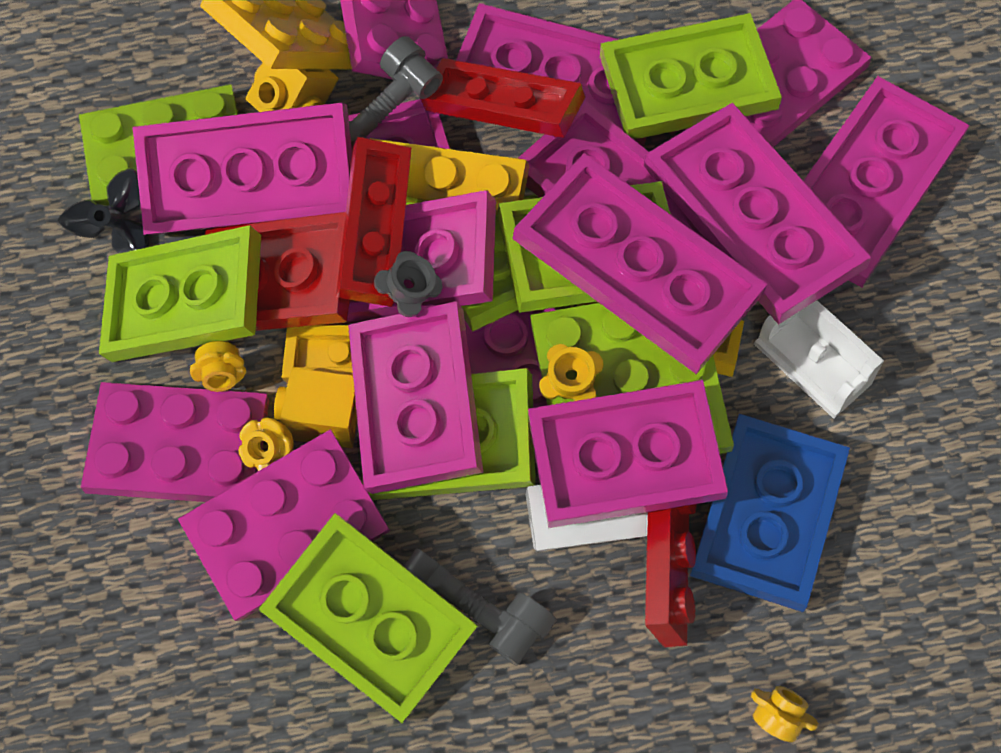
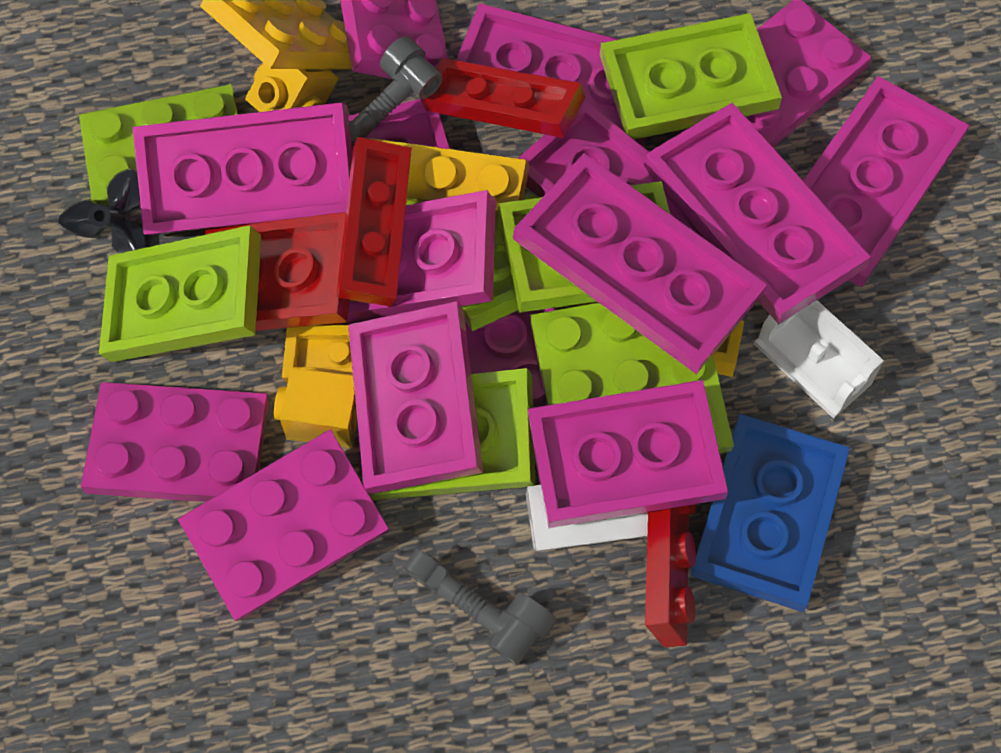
(218, 366): yellow plate -> none
(276, 435): yellow plate -> none
(368, 617): lime plate -> none
(417, 270): dark grey plate -> none
(567, 359): yellow plate -> none
(782, 713): yellow plate -> none

